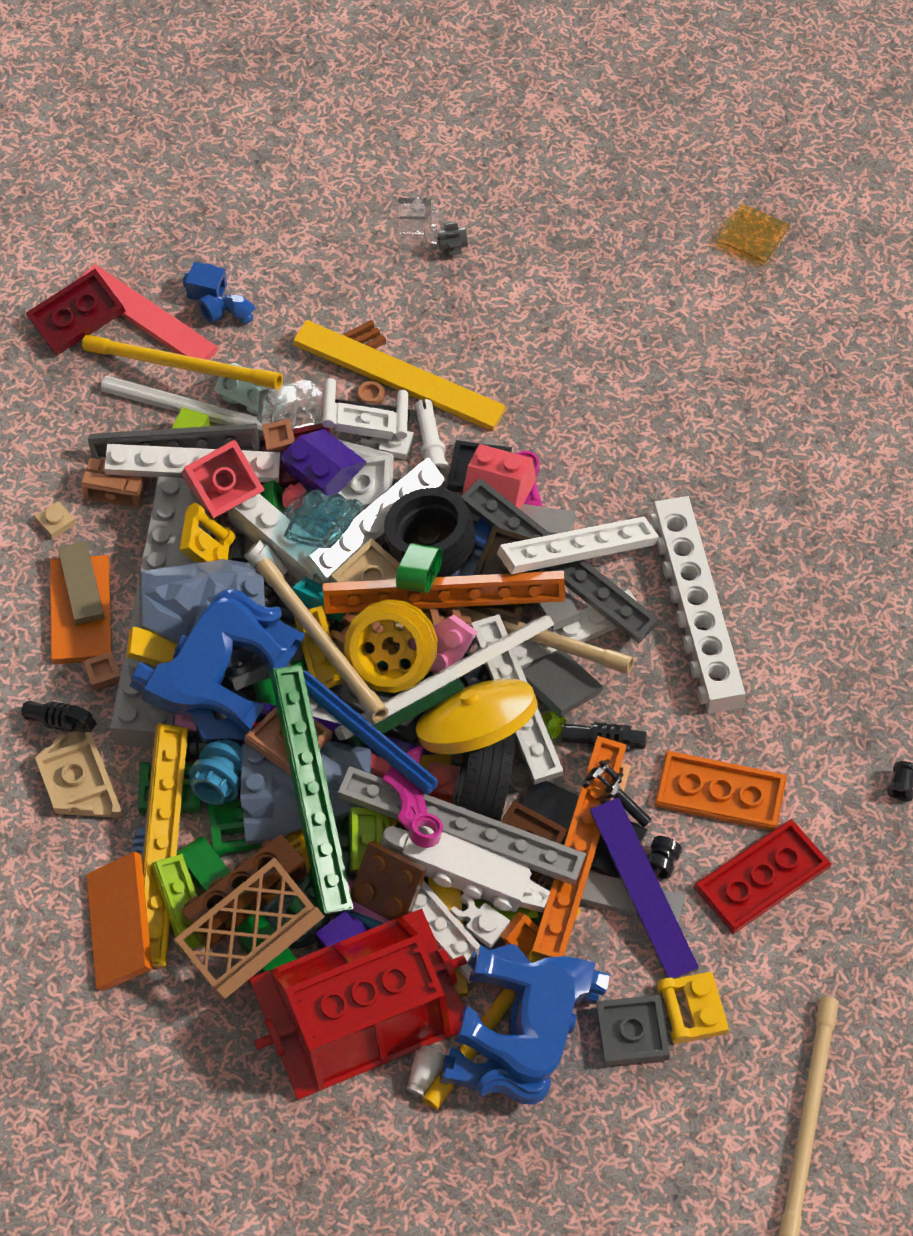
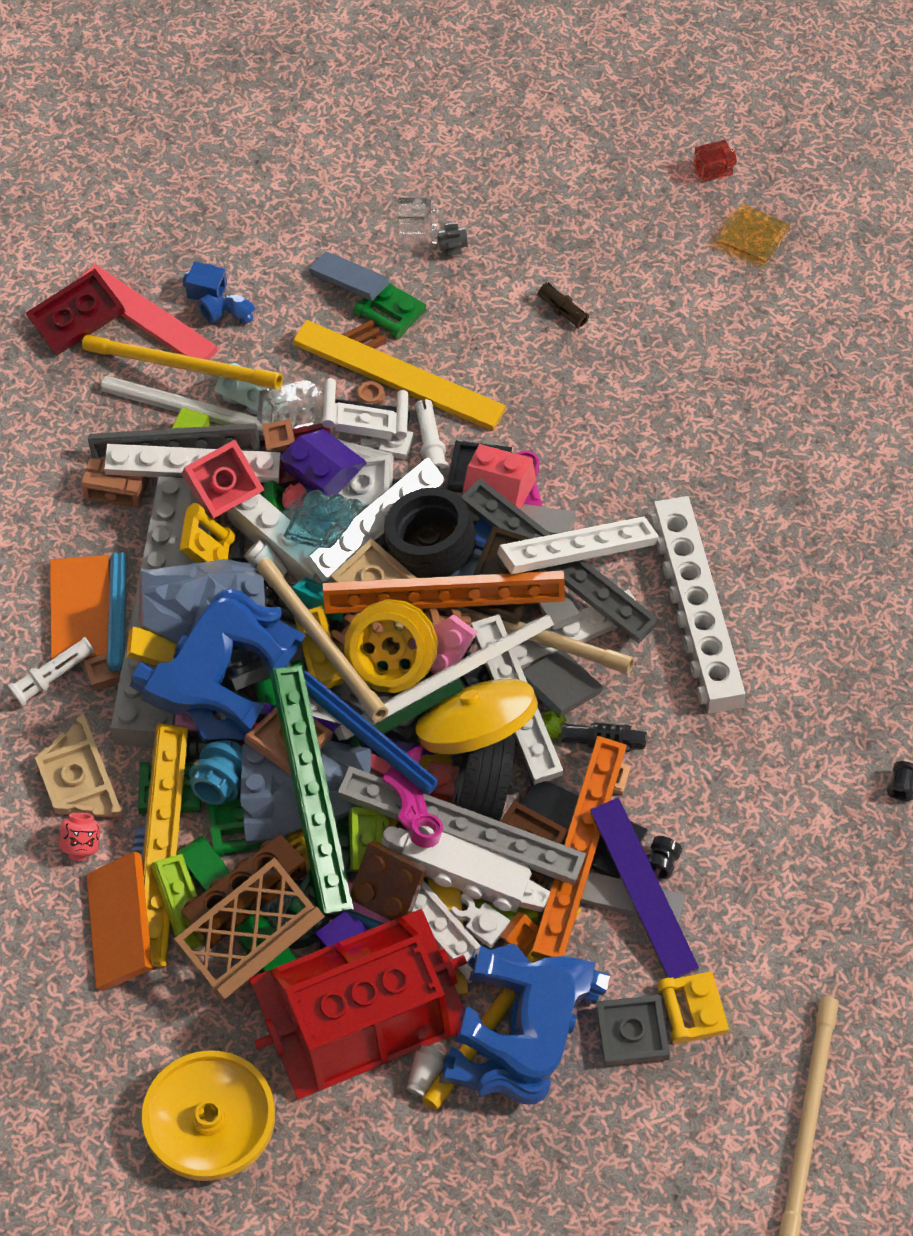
(55, 520): tan plate -> none
(59, 716): black hinge -> none
(79, 836): none -> coral head
(81, 583): dark tan tile -> none
(82, 649): none -> white pin
(117, 611): none -> dark azure axle
(208, 1115): none -> yellow dish
(349, 276): none -> sand blue tile
(395, 304): none -> green plate
(419, 568): green beam -> none
(563, 305): none -> dark brown pin
(614, 791): black piece -> none
(714, 160): none -> clear red brick
(721, 791): orange tile -> none
(762, 876): red tile -> none

